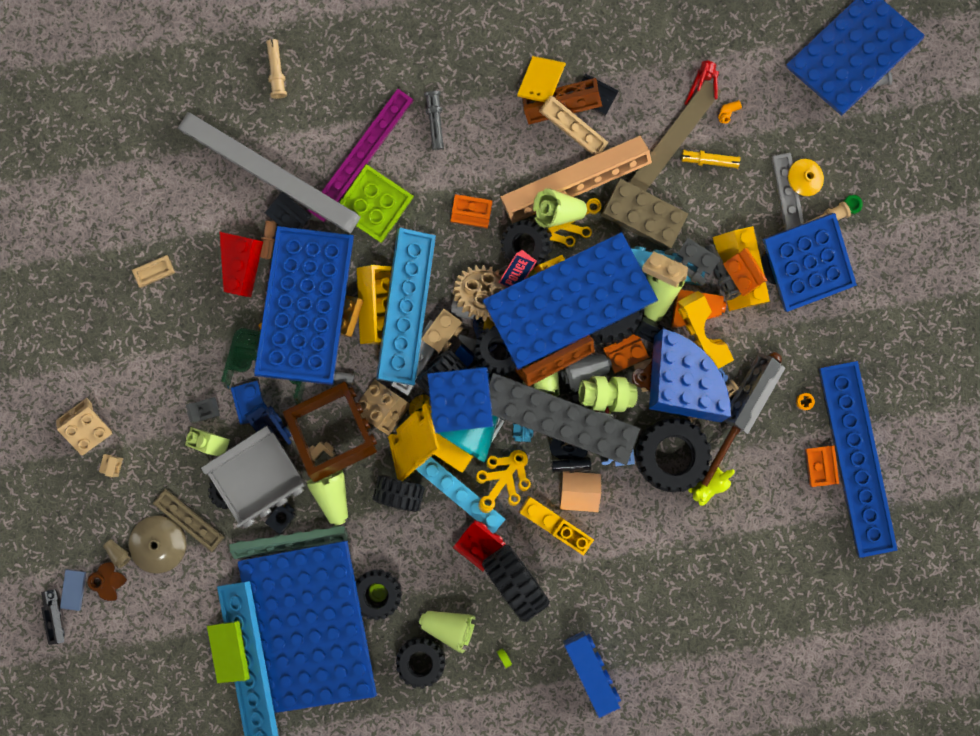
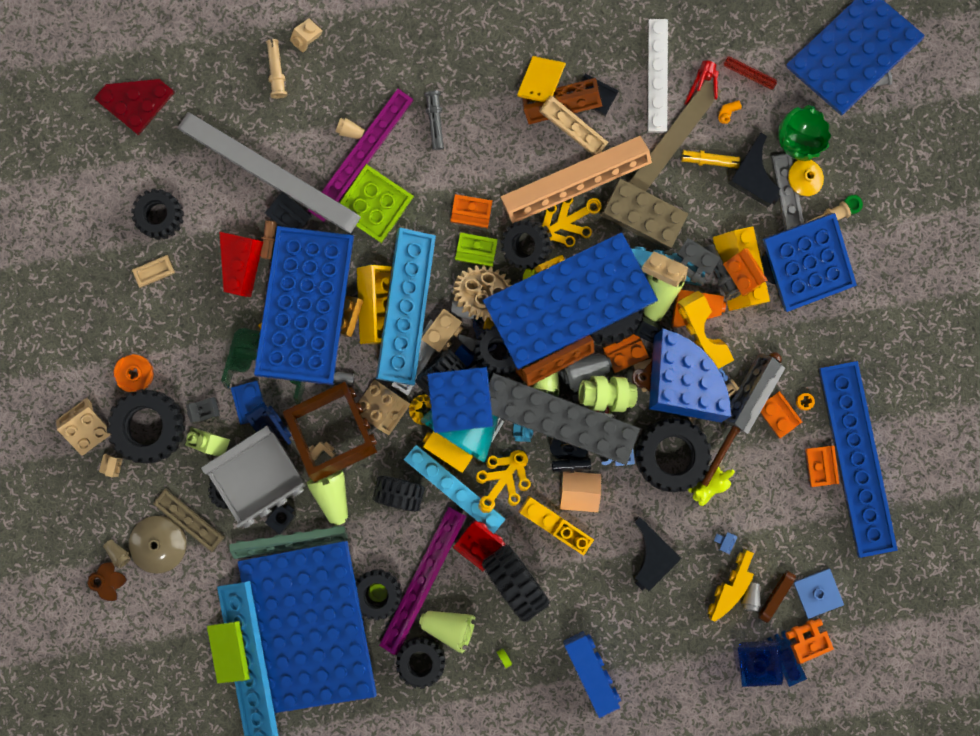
(51, 617): black hinge -> none
(73, 590): sand blue tile -> none
(122, 417): none -> black tyre
(135, 101): none -> dark red plate
(144, 371): none -> orange plate
(146, 203): none -> black tyre
(305, 34): none -> tan bracket
(349, 129): none -> tan cone
(415, 442): yellow window -> none
(422, 581): none -> magenta plate
(476, 249): none -> lime plate
(518, 269): slope -> none
(557, 208): yellowish green cone -> none
(657, 75): none -> white plate
(657, 559): none -> black arch
(727, 542): none -> medium blue tile
(729, 595): none -> yellow slope
(750, 73): none -> clear red axle
(751, 600): none -> light grey cone
(752, 177): none -> black arch
(760, 663): none -> clear blue brick
(779, 593): none -> reddish brown beam
(780, 415): none -> orange plate
(792, 670): none -> clear blue hinge
(804, 133): none -> green piece
(810, 647): none -> orange plate
(818, 593): none -> medium blue plate

